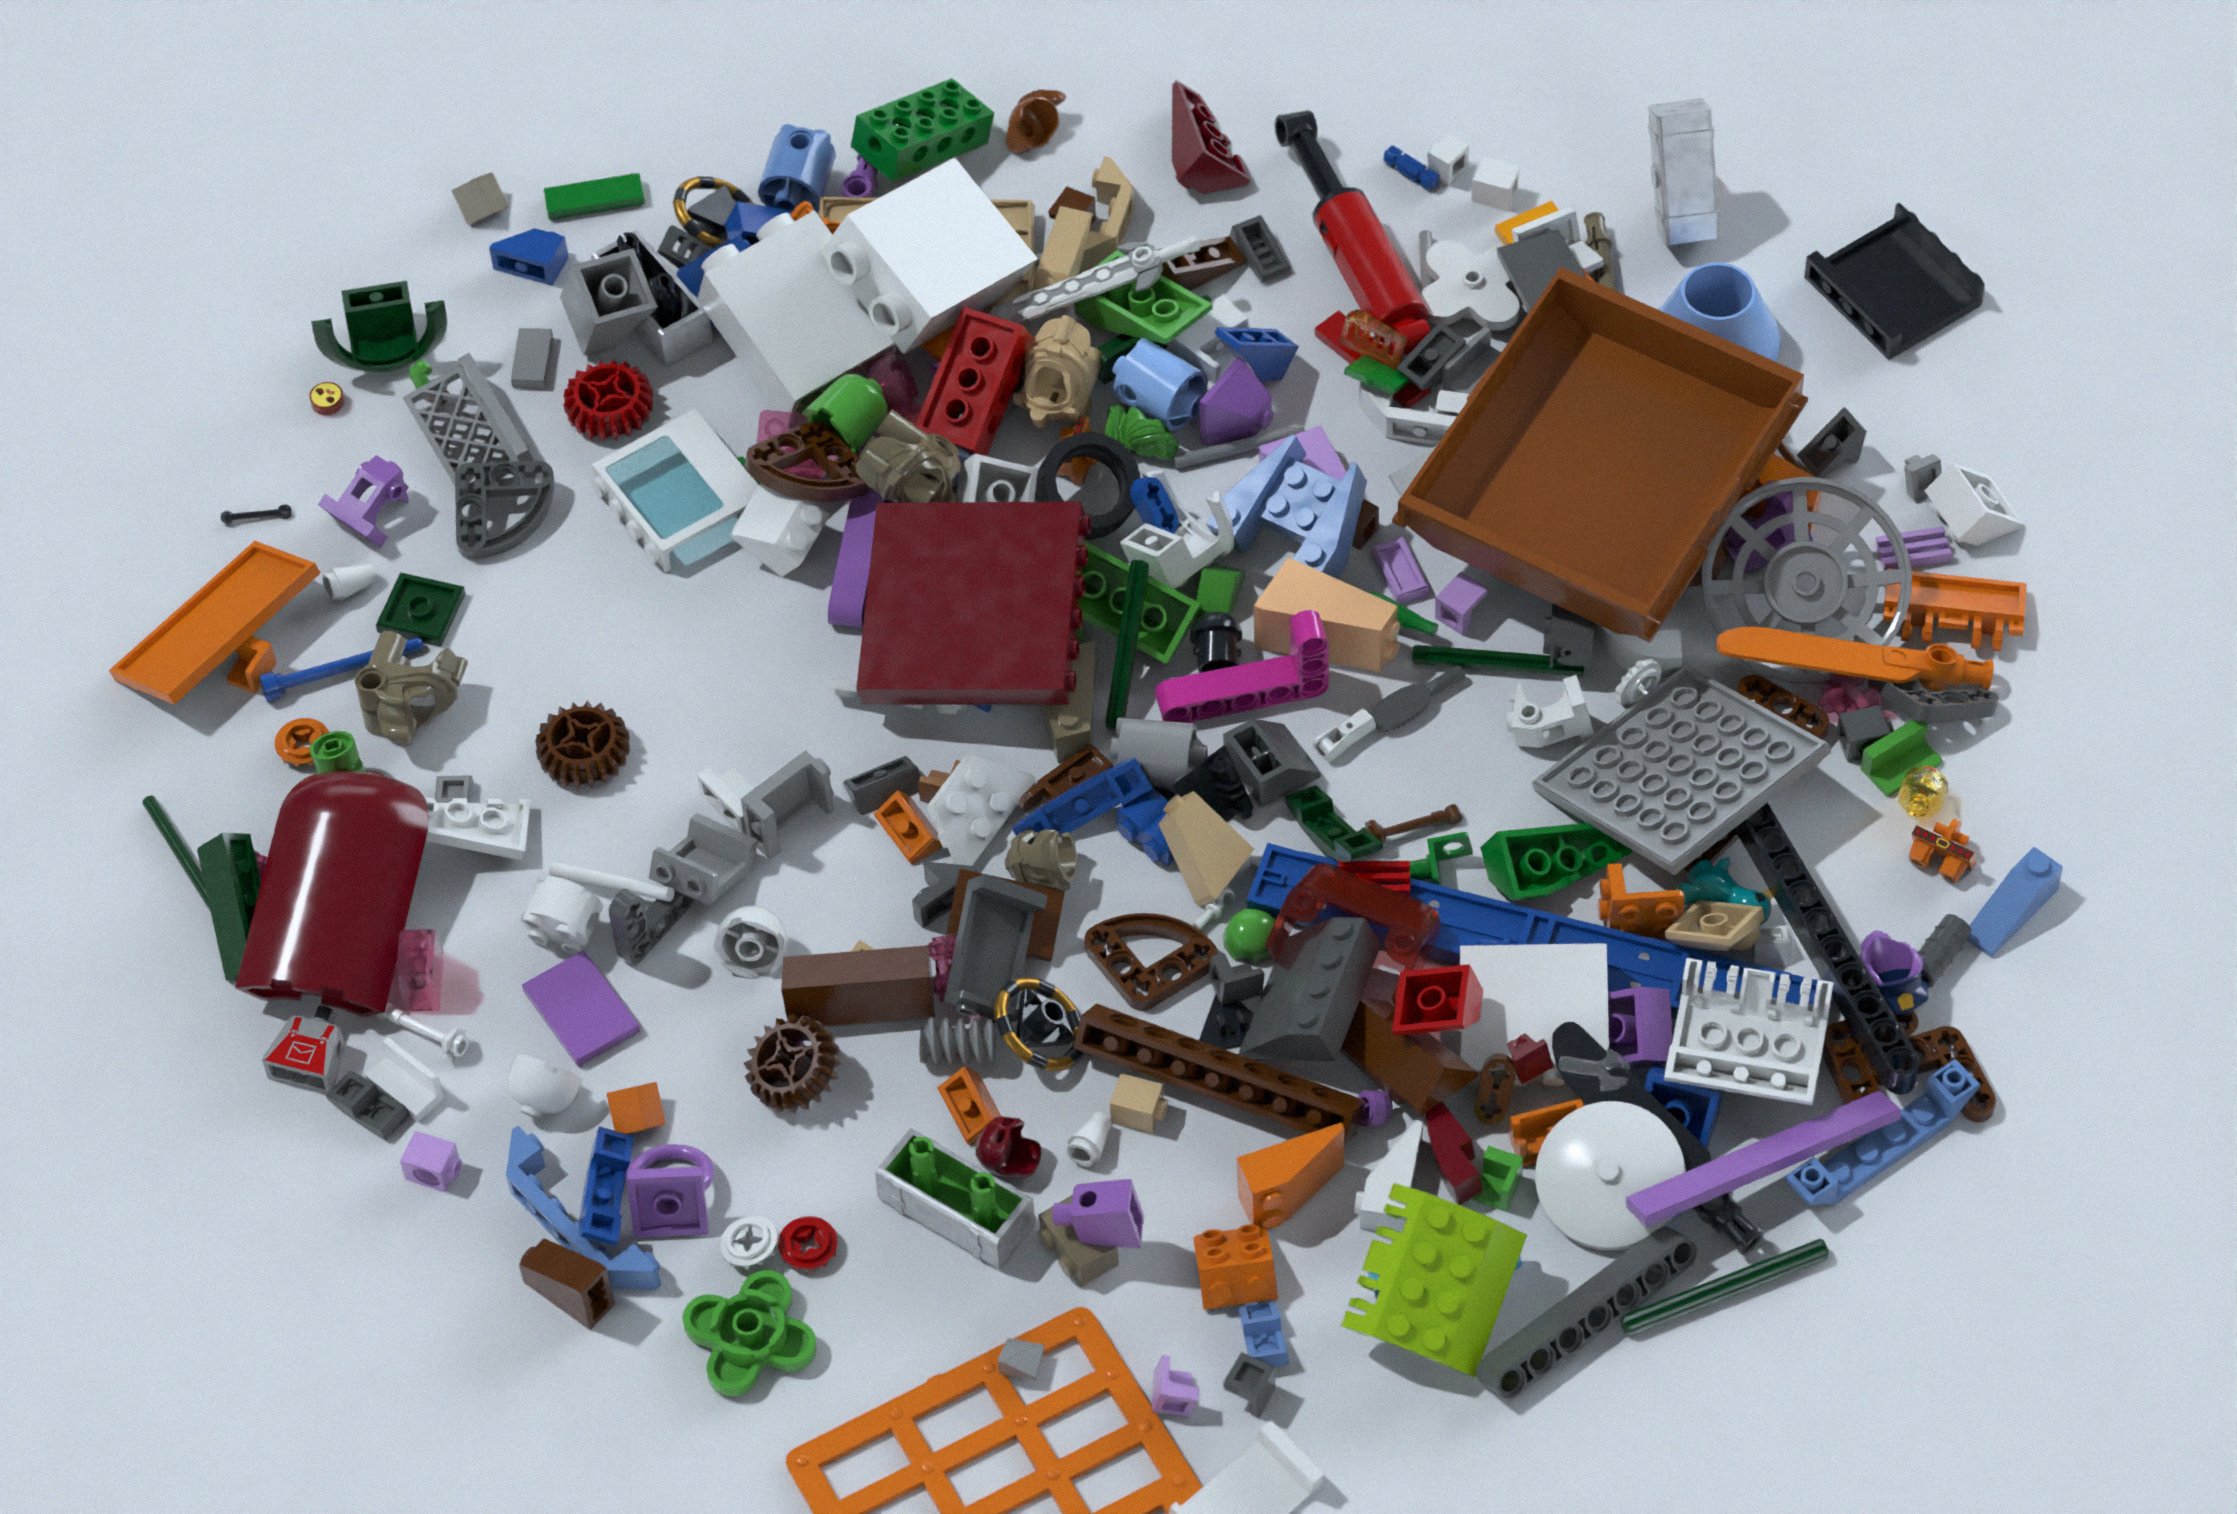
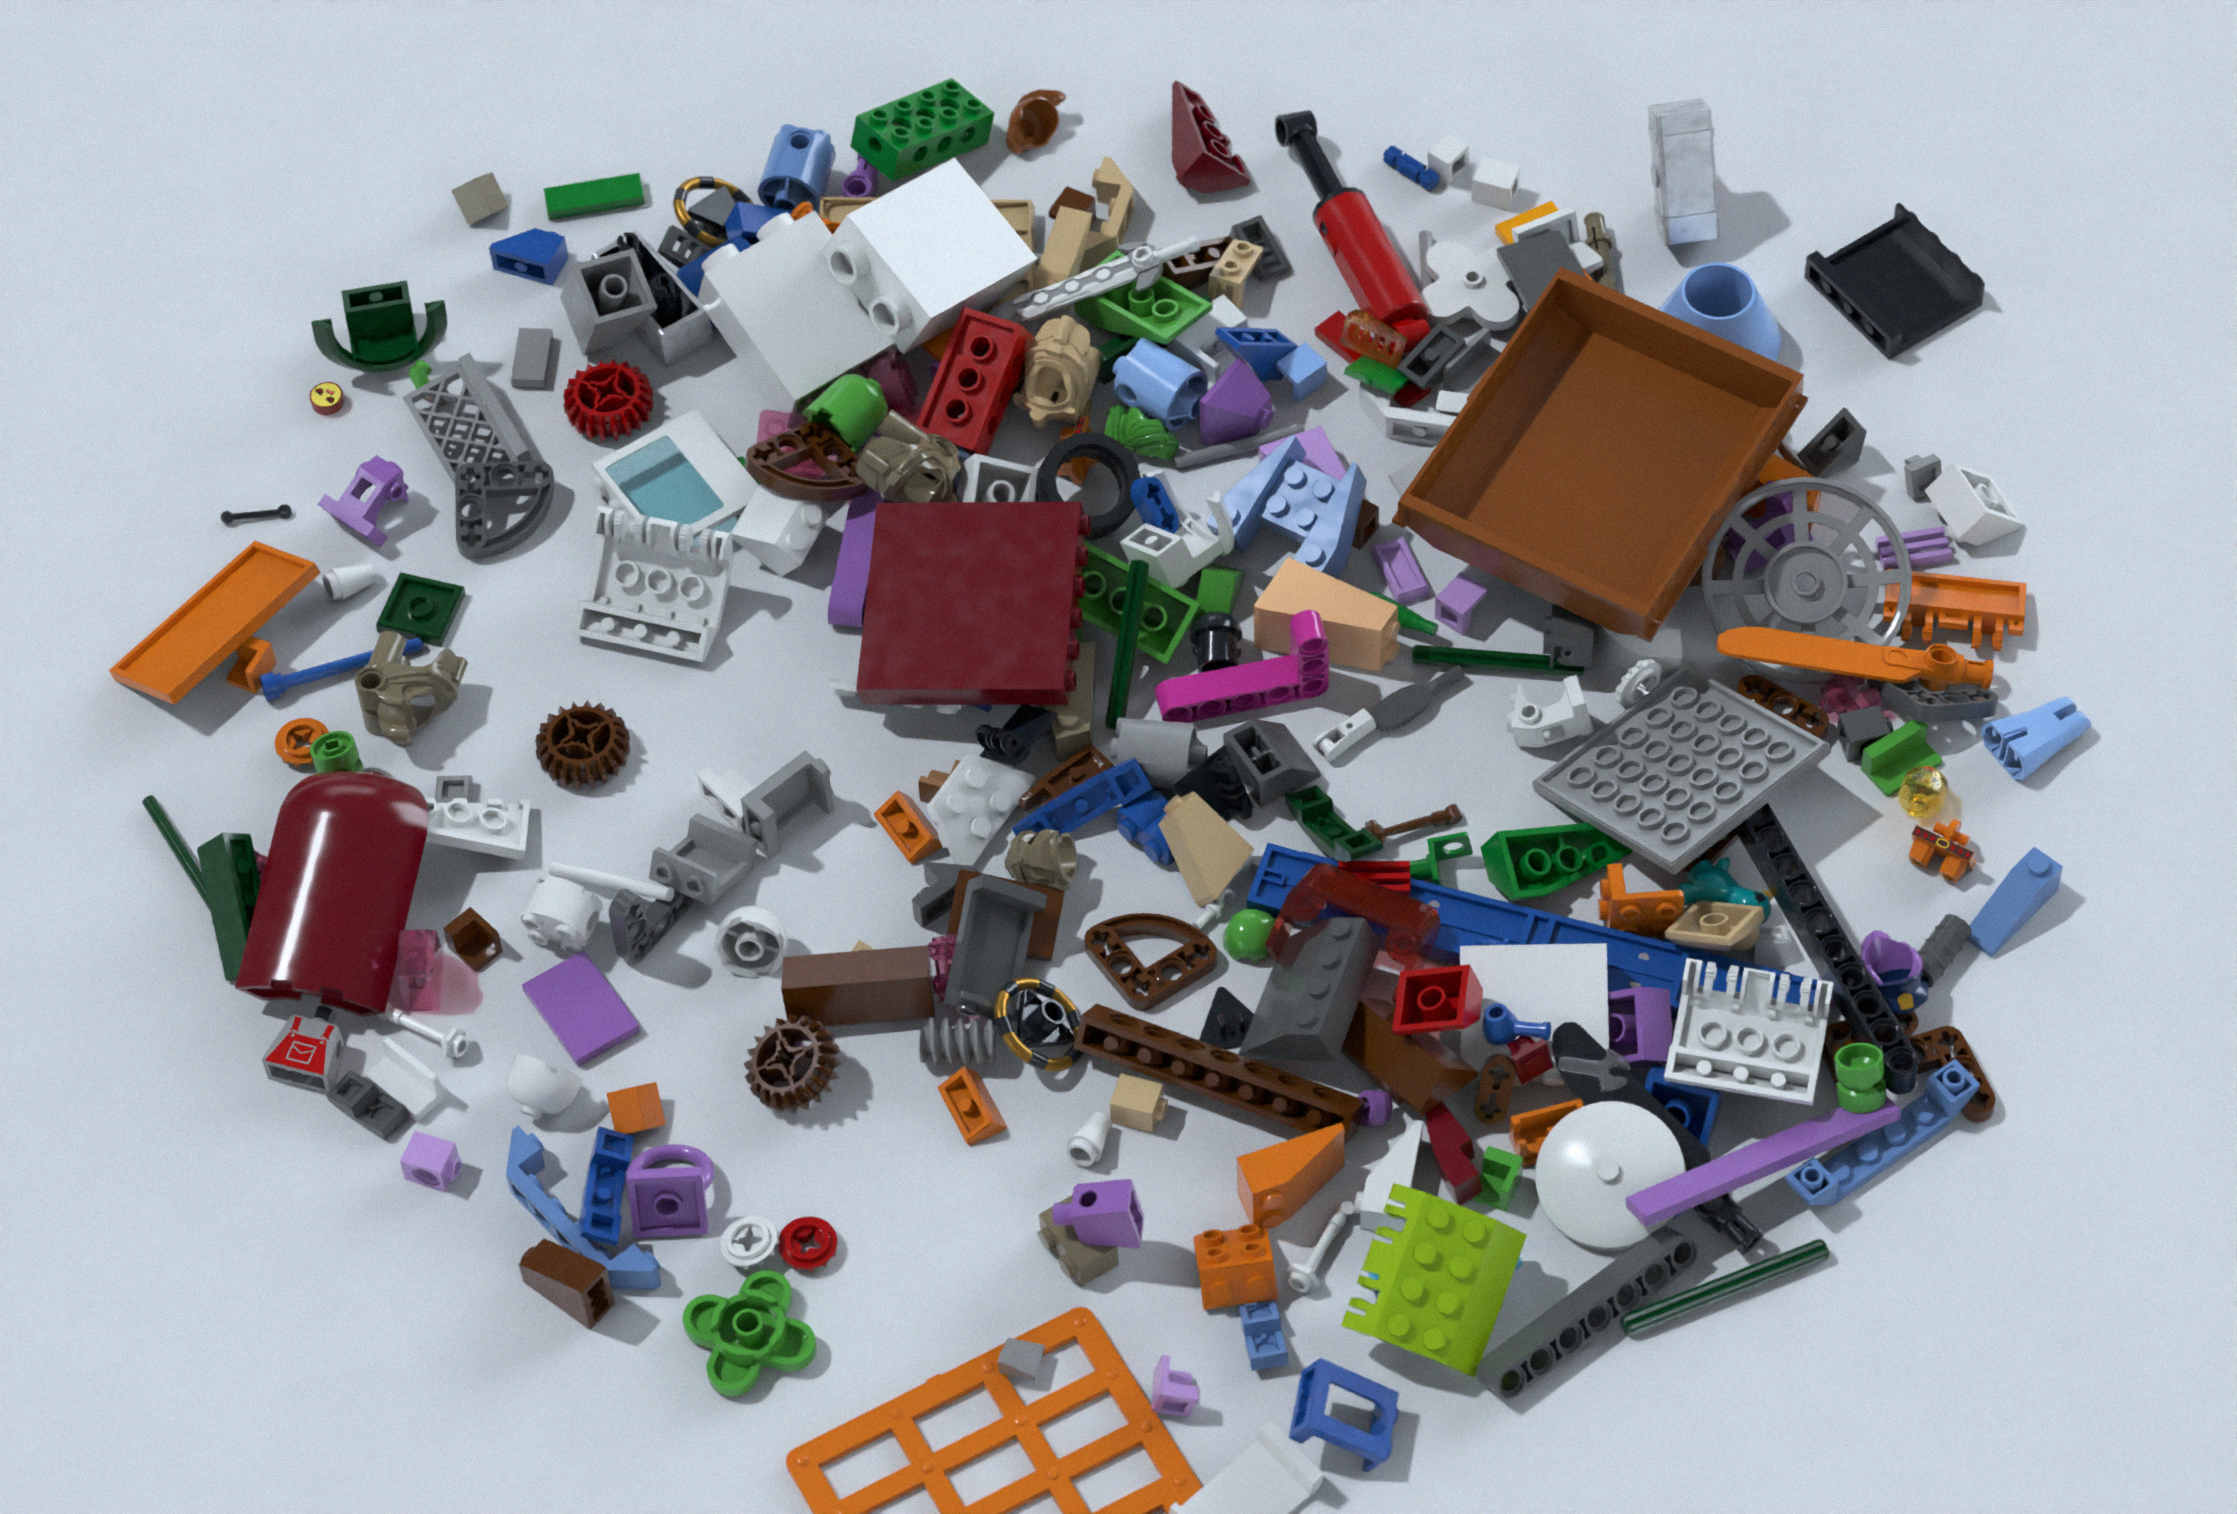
(472, 939): none -> reddish brown panel
(656, 585): none -> white slope
(877, 785): dark grey slope -> none
(955, 1198): piece -> none
(1005, 1151): dark red helmet -> none
(1013, 742): none -> black hinge
(1232, 271): none -> tan bracket
(1234, 982): dark grey panel -> none
(1251, 1381): dark grey panel -> none
(1302, 1276): none -> white piece
(1304, 369): none -> light blue panel
(1311, 1421): none -> blue panel
(1502, 1026): none -> blue bar
(1860, 1077): none -> bright green wheel
(2032, 737): none -> light blue piece

